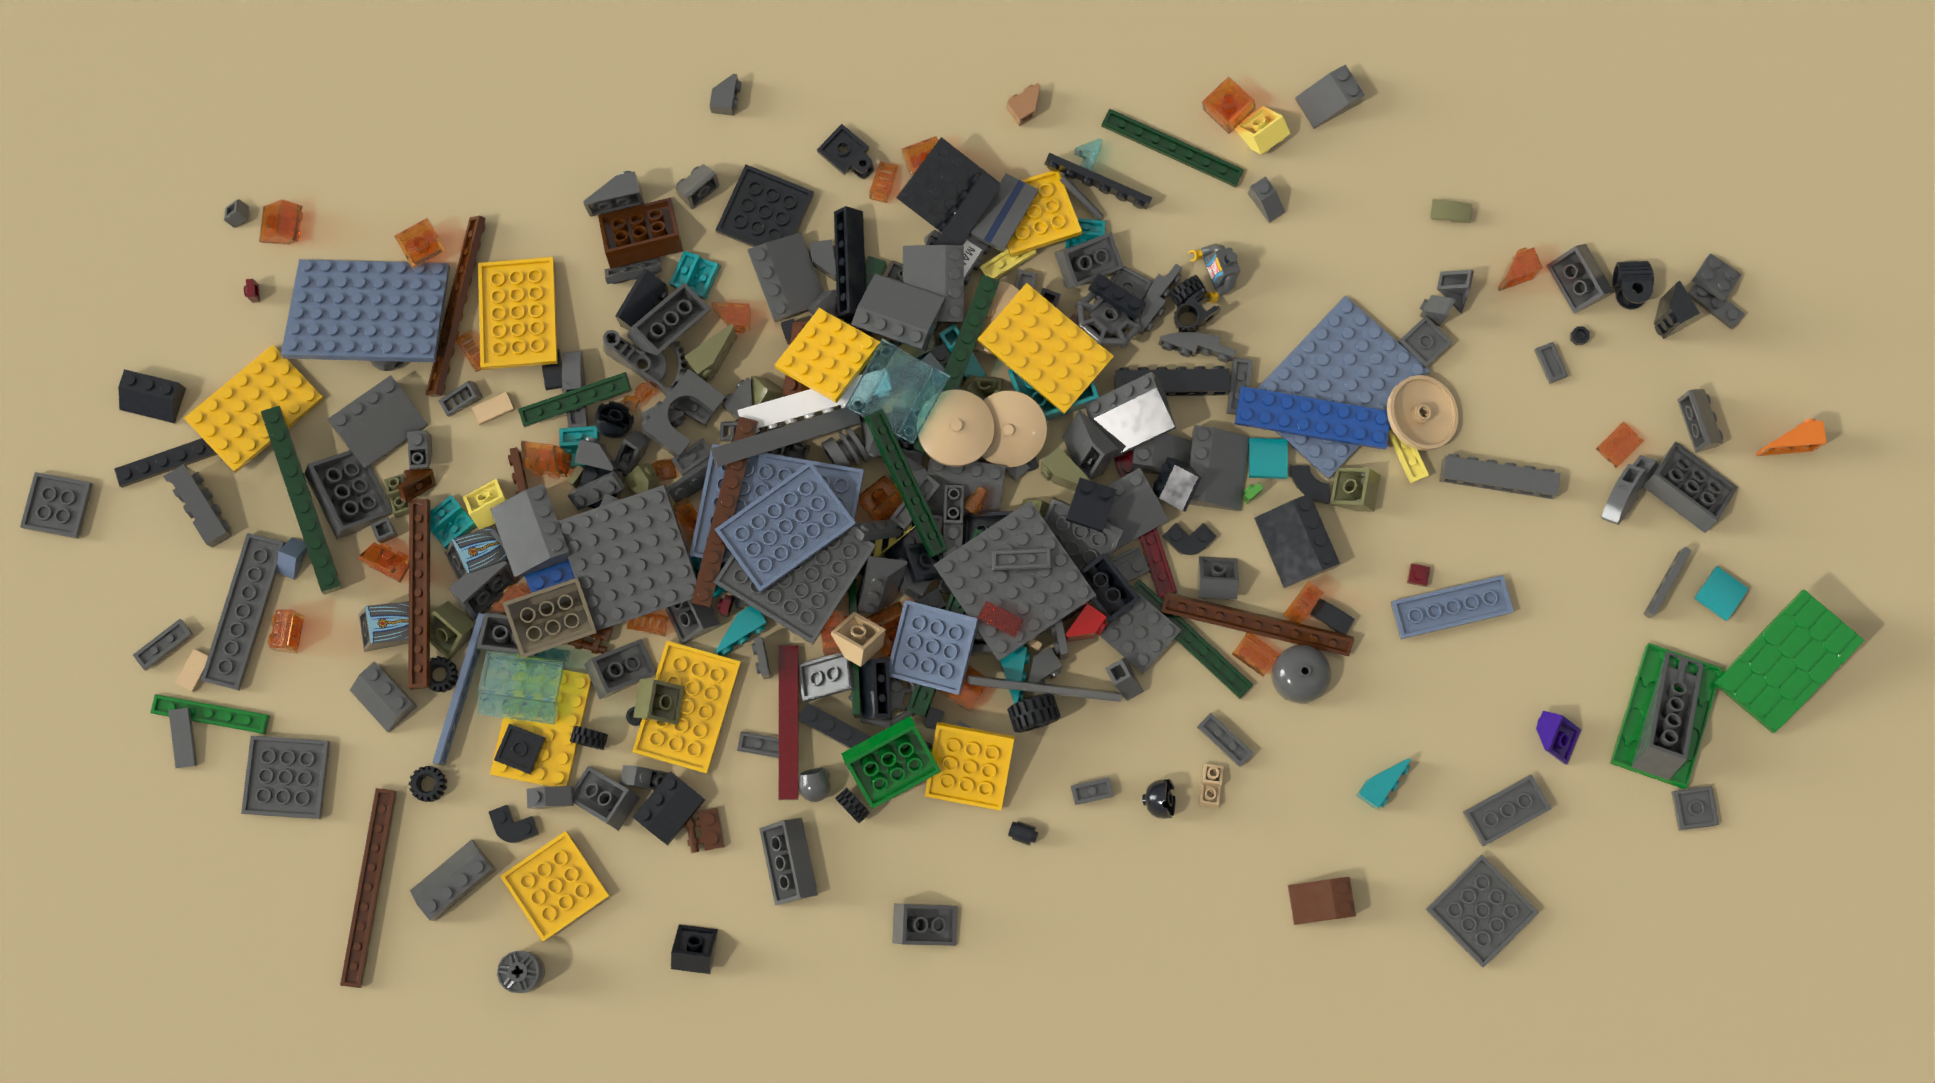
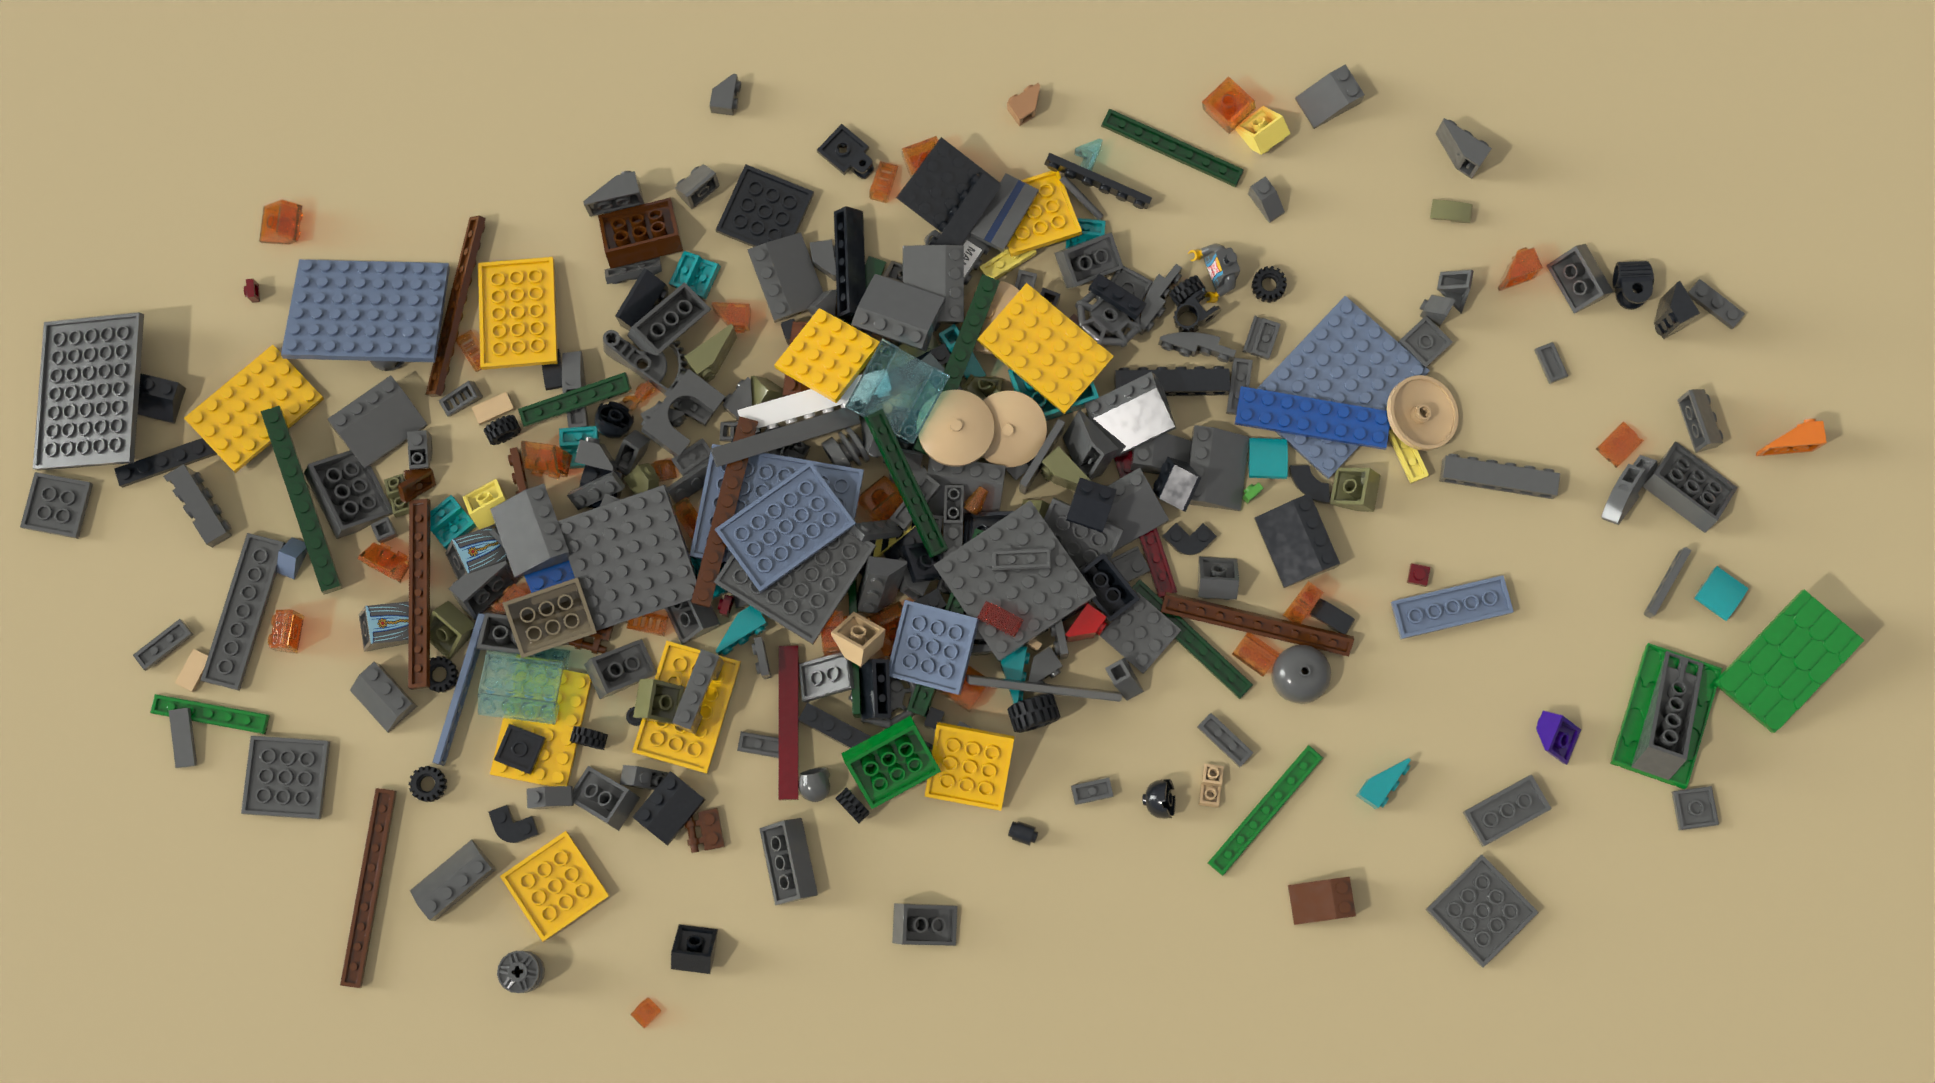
(88, 392): none -> dark grey plate
(236, 213): dark grey slope -> none
(420, 243): clear orange slope -> none
(502, 430): none -> black tyre
(575, 478): olive tile -> none
(646, 1012): none -> clear orange slope
(705, 670): none -> dark grey arch
(1044, 451): none -> dark grey tile
(1261, 337): none -> dark grey plate
(1265, 810): none -> green tile
(1276, 276): none -> black tyre
(1462, 148): none -> dark grey slope
(1579, 335): black tile -> none
(1716, 277): dark grey plate -> none

